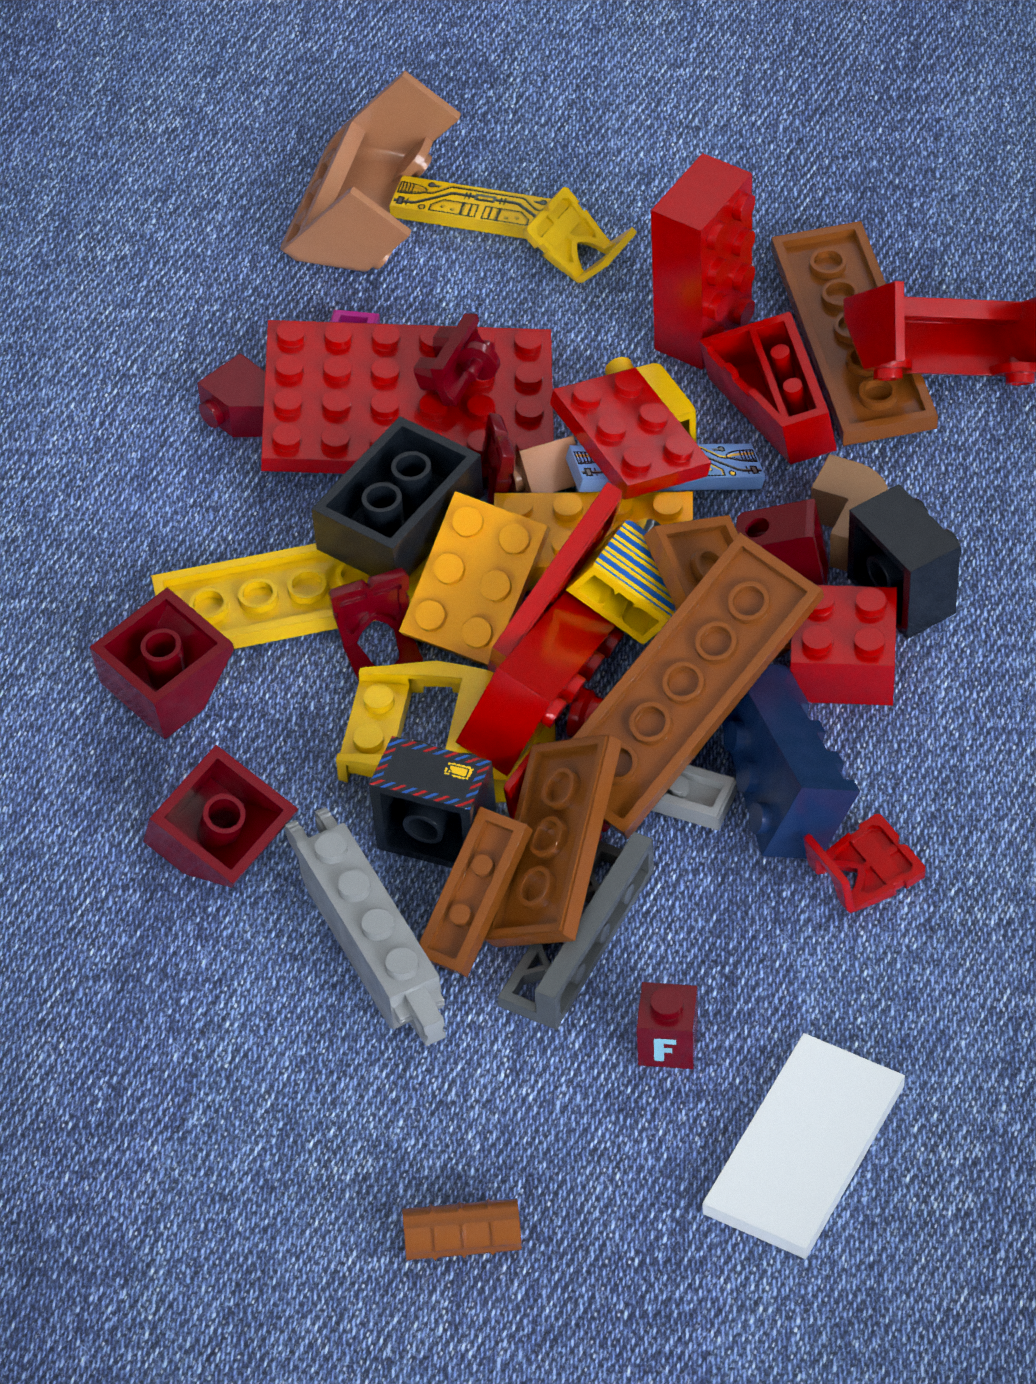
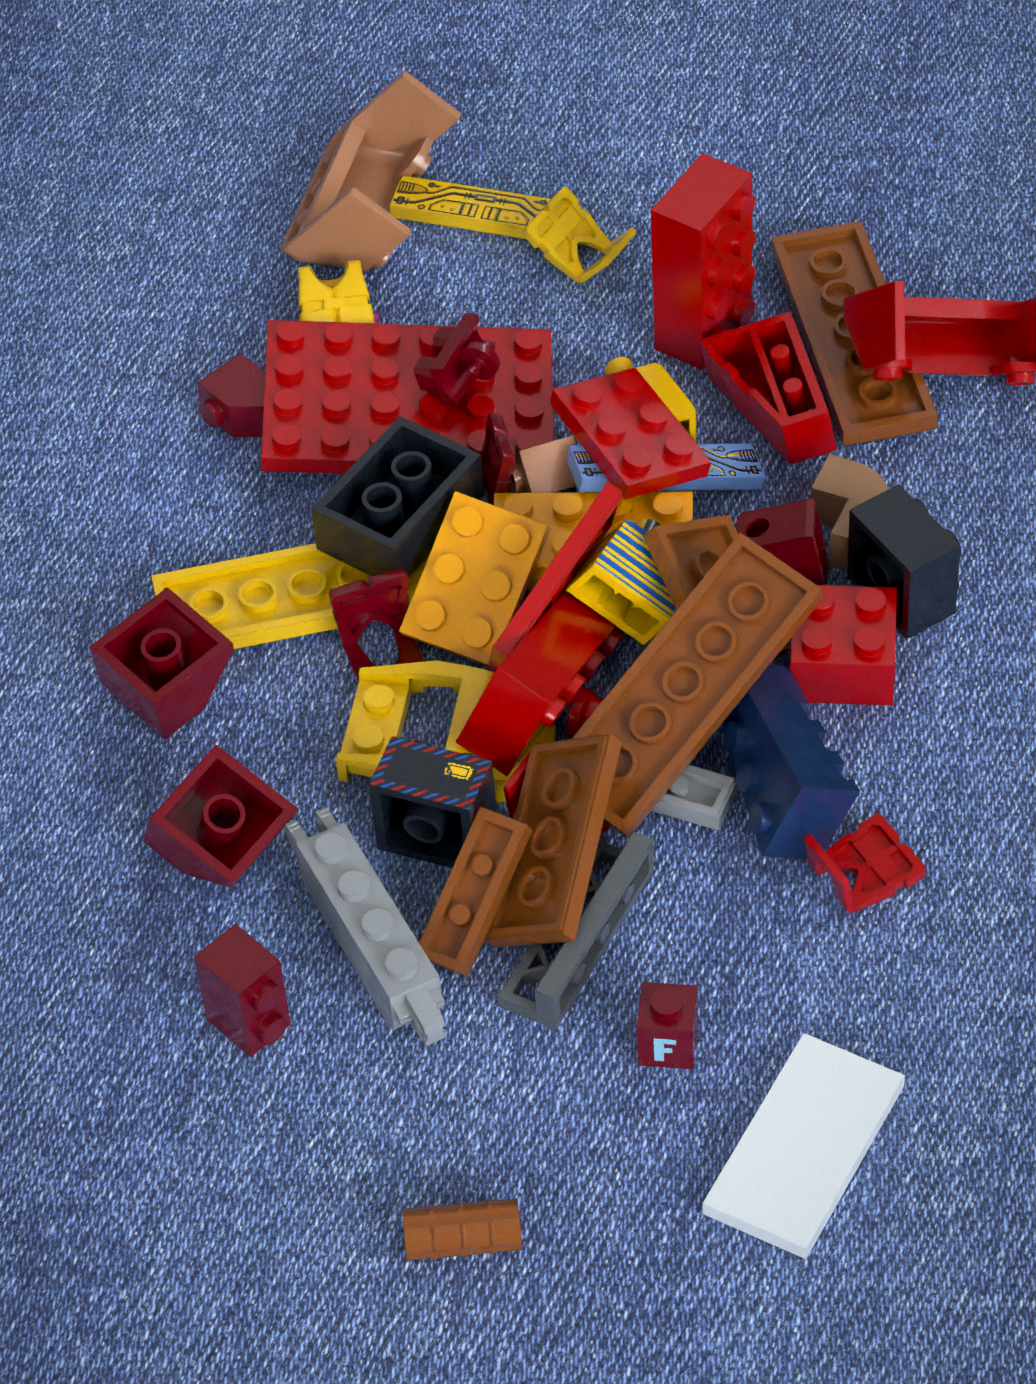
(243, 990): none -> dark red brick
(335, 299): none -> yellow piece

